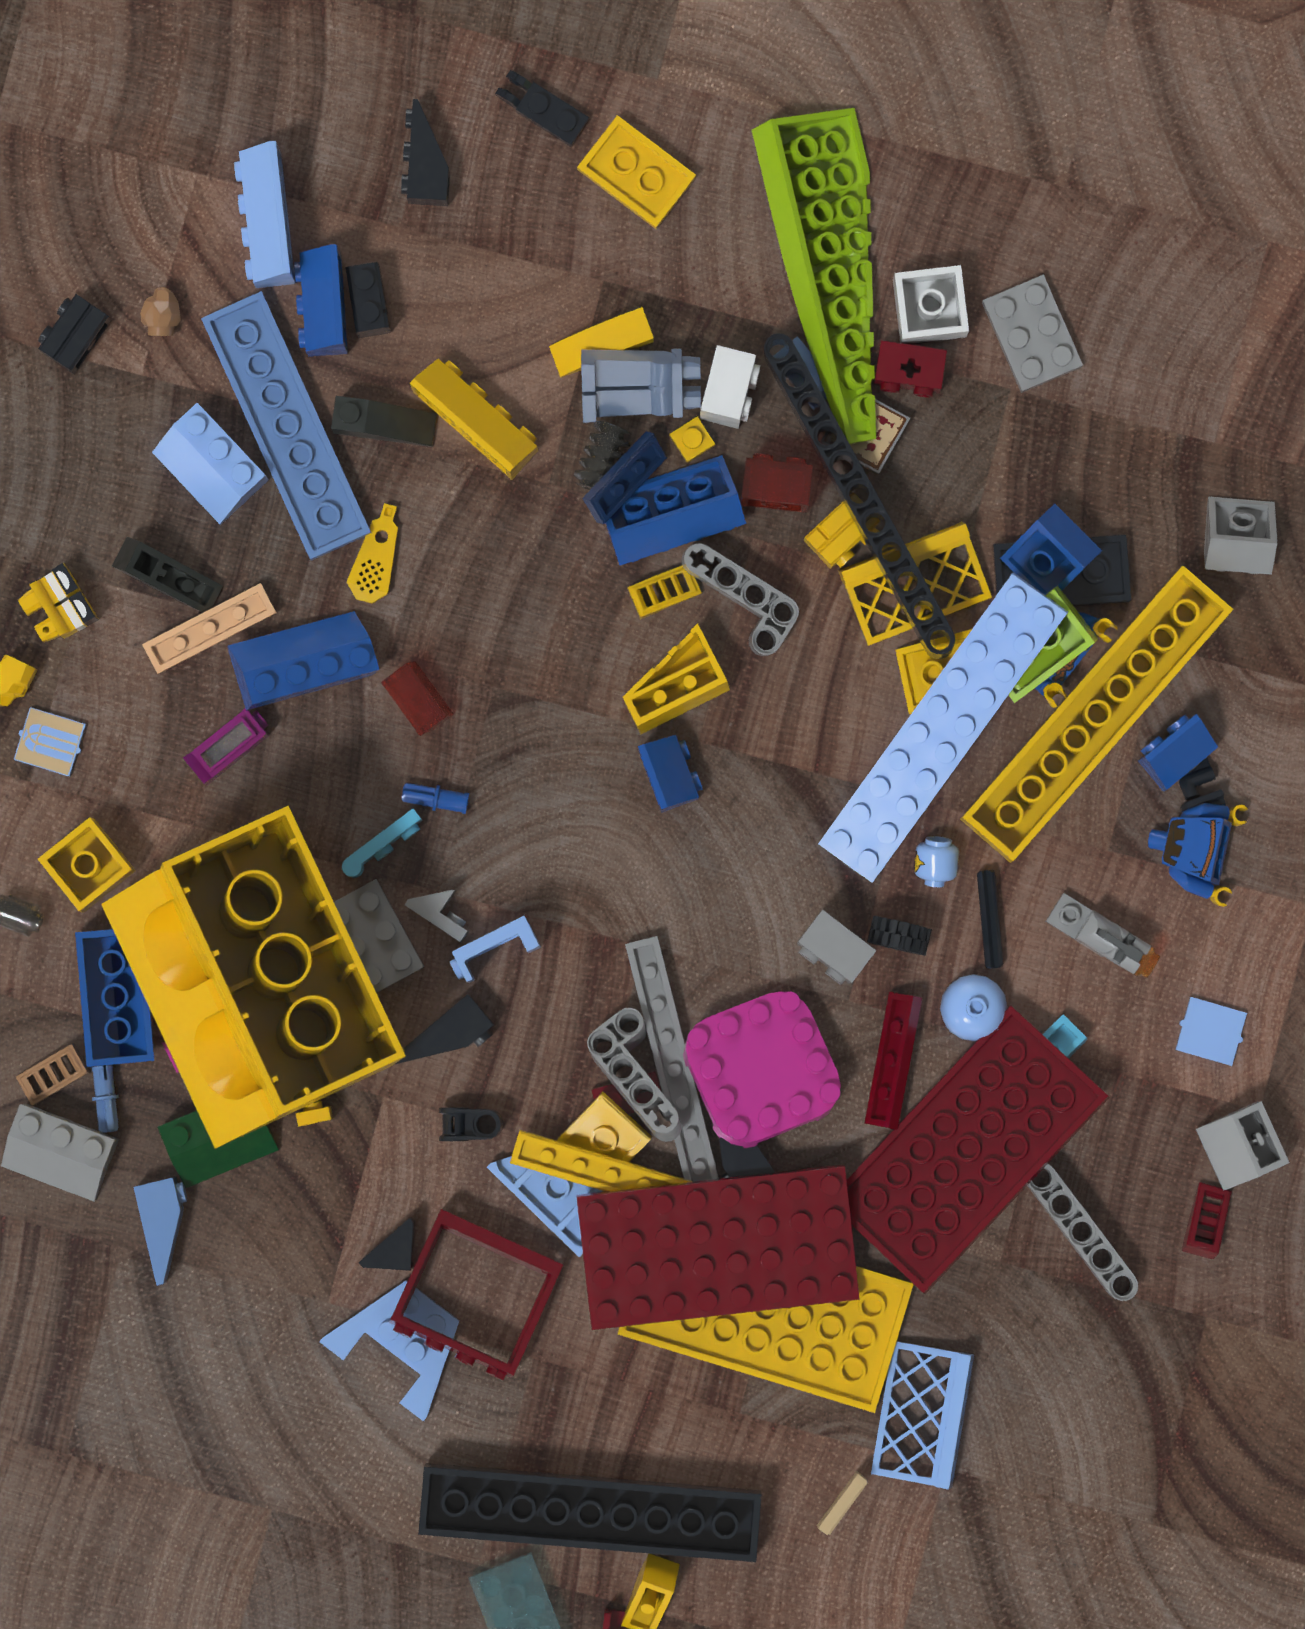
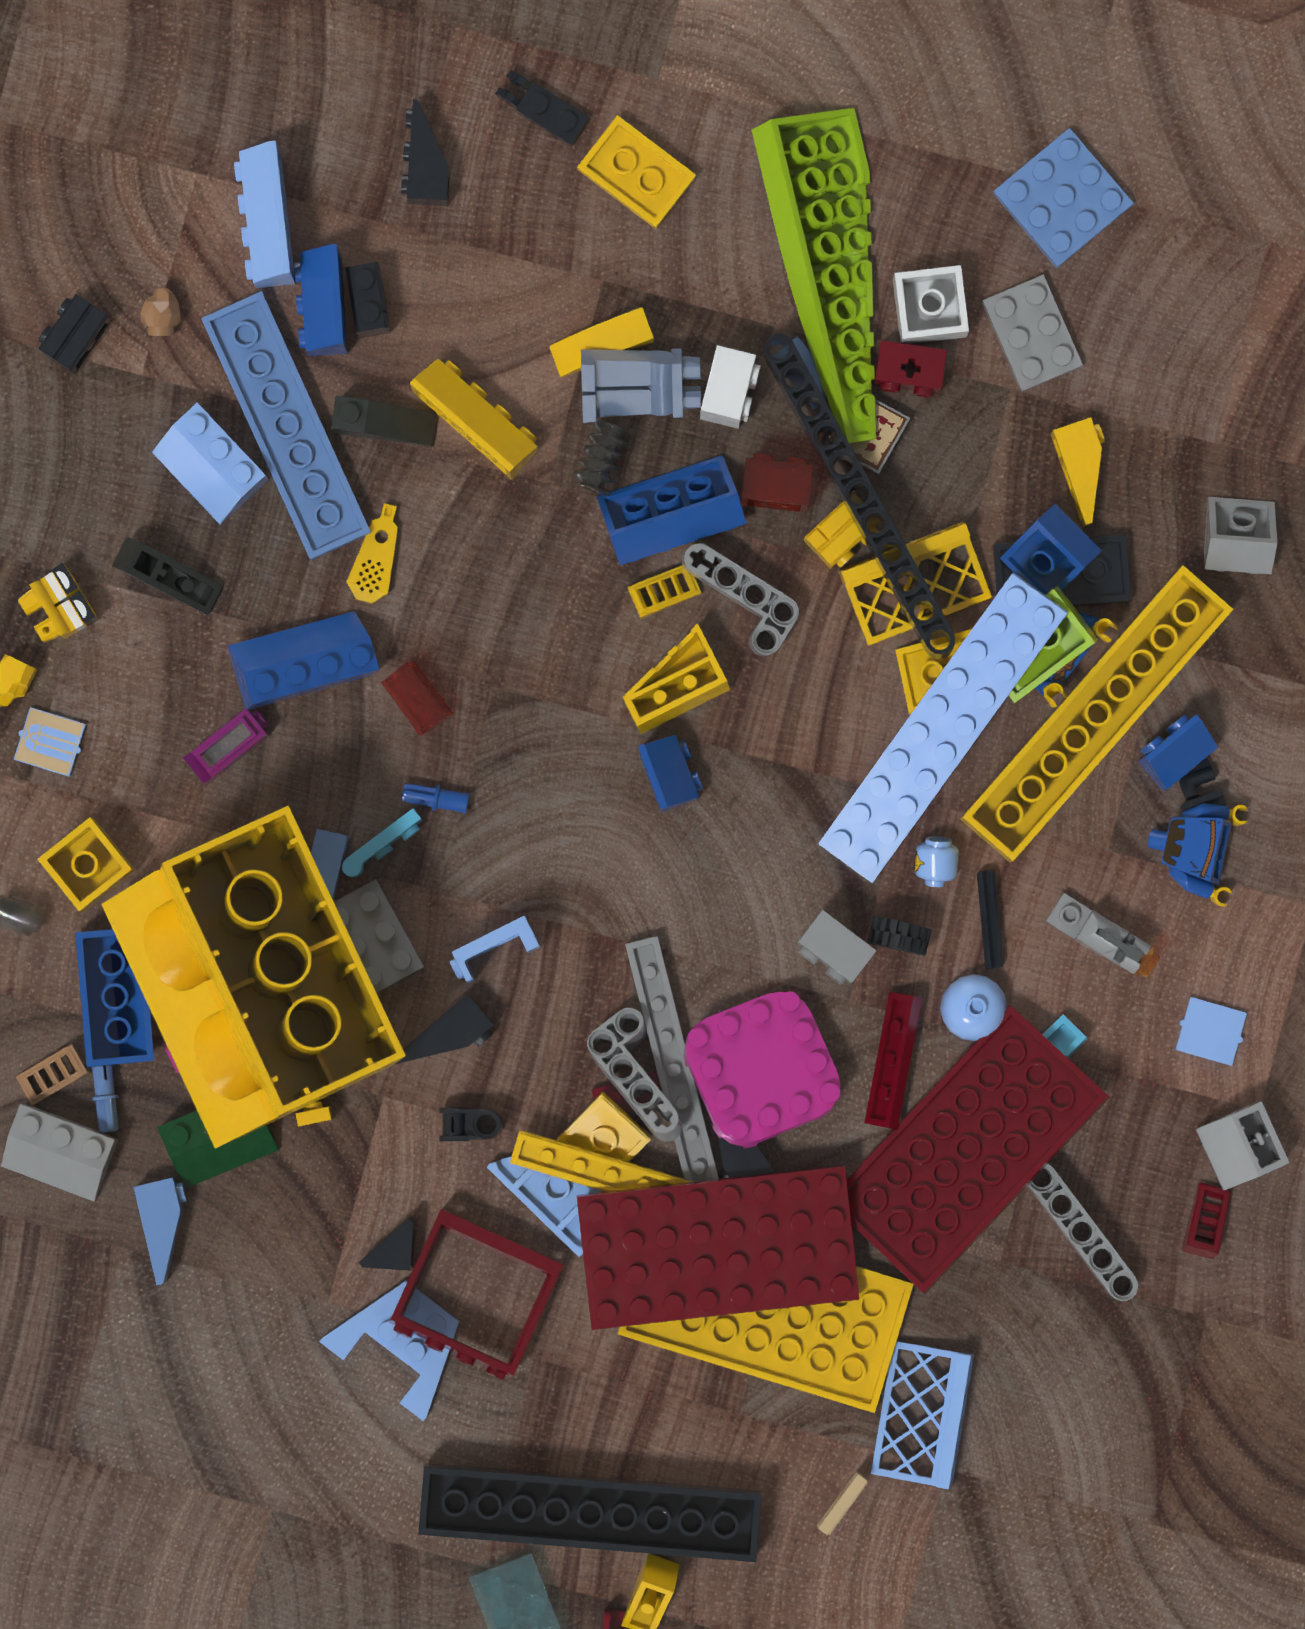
(209, 628): light nougat plate -> none
(329, 854): none -> medium blue slope
(431, 909): light grey slope -> none
(624, 477): dark blue tile -> none
(692, 439): yellow plate -> none
(1063, 198): none -> medium blue plate
(1080, 457): none -> yellow slope

